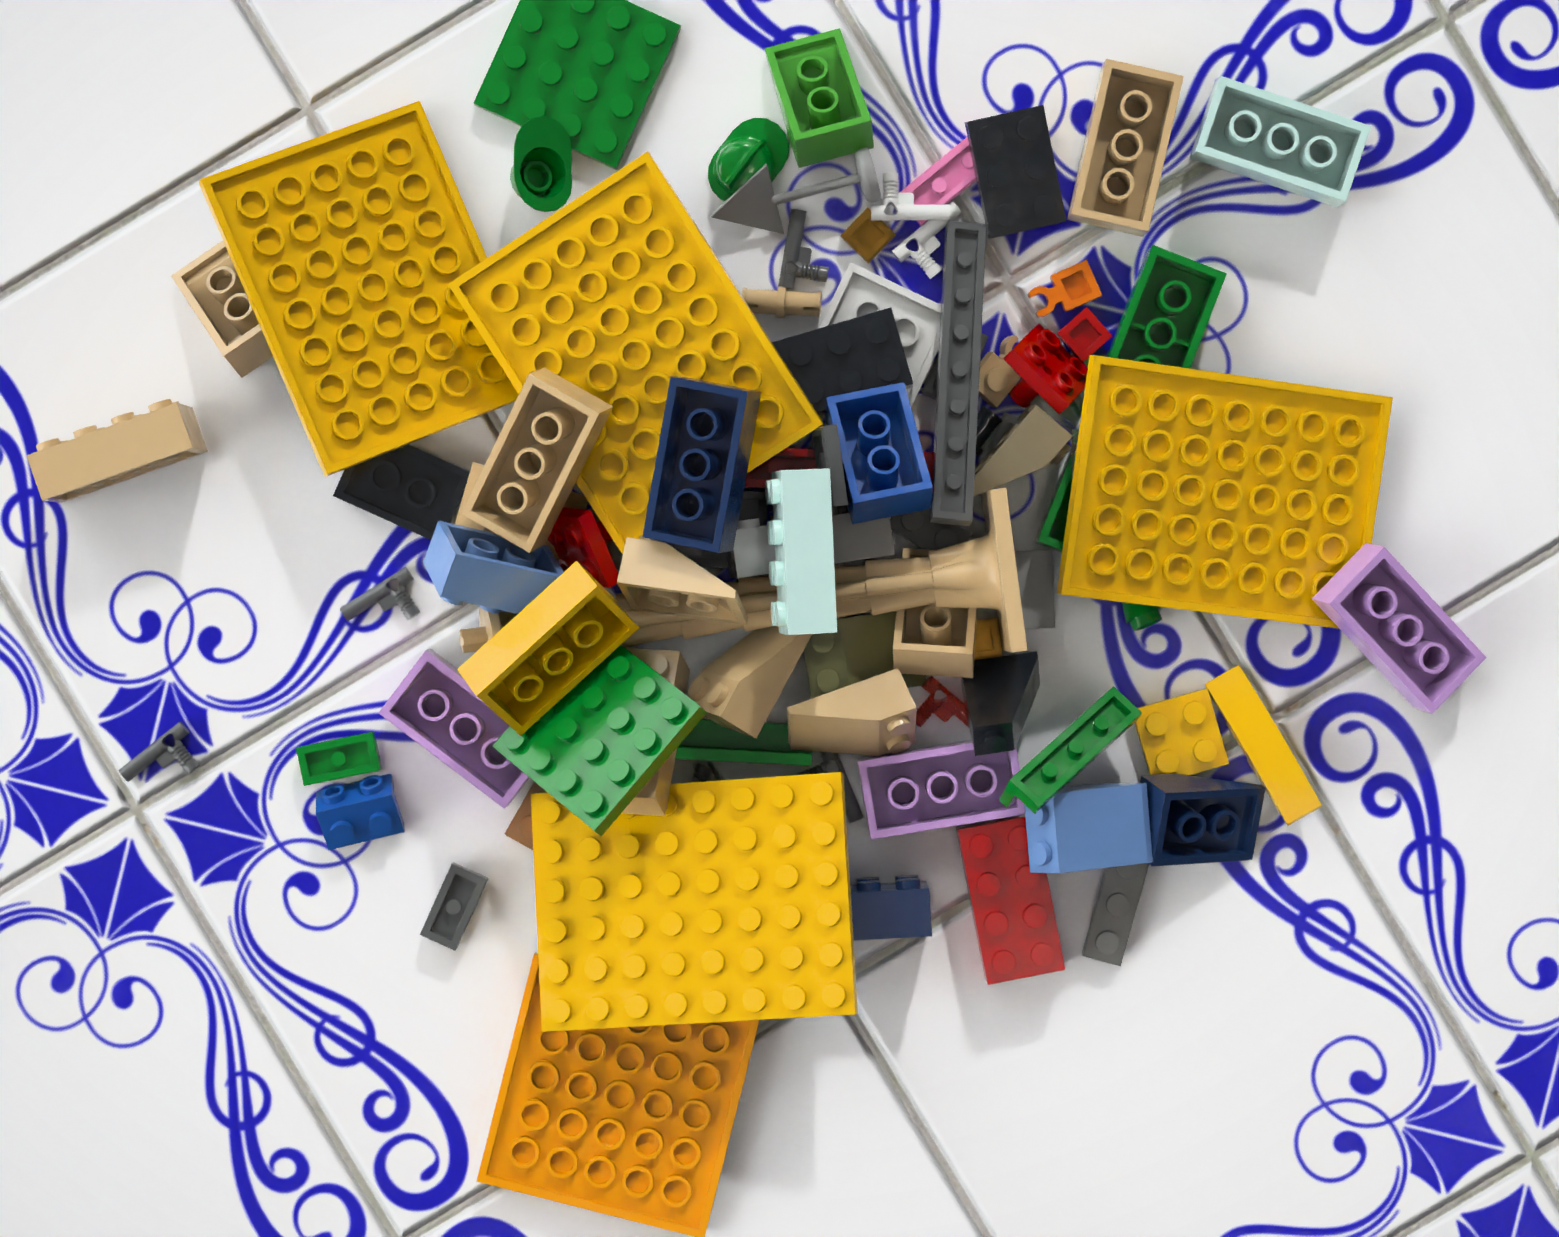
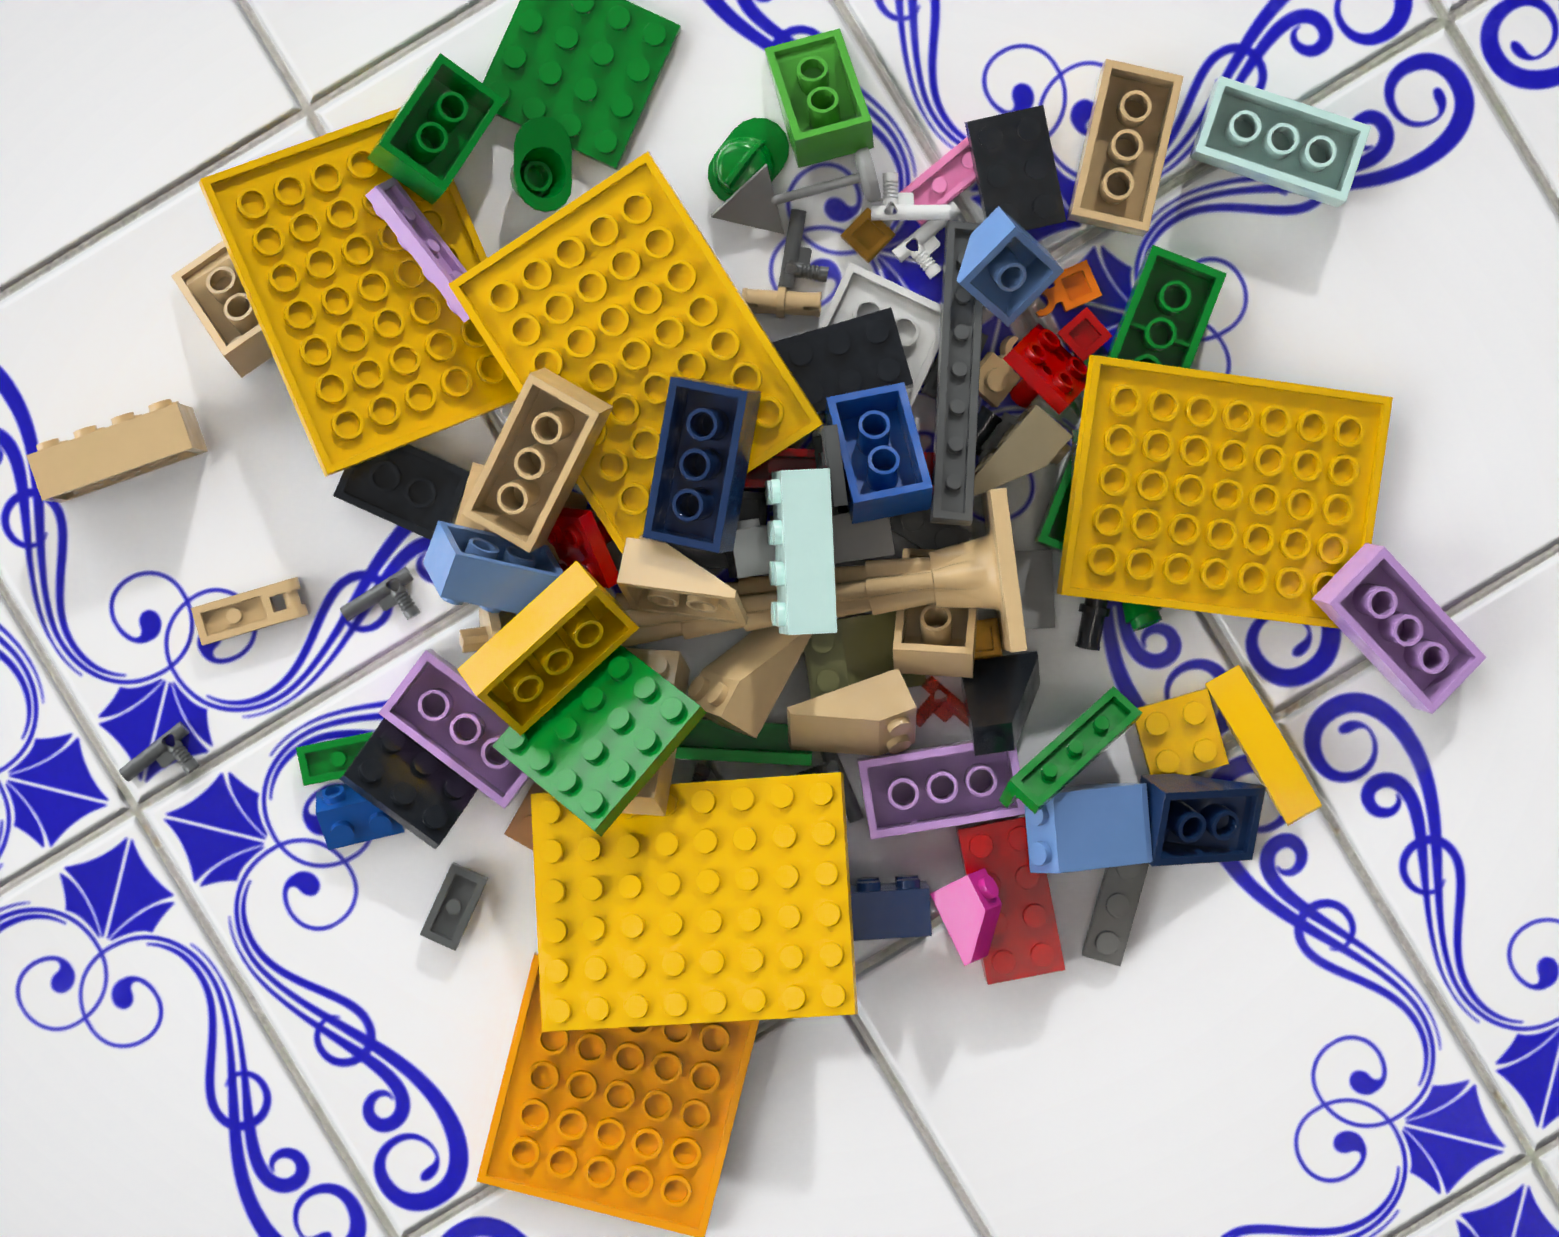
(247, 611): none -> tan plate
(409, 783): none -> black plate
(419, 239): none -> lavender plate
(436, 129): none -> green brick
(970, 913): none -> slope
(1006, 267): none -> medium blue slope
(1092, 623): none -> black pin

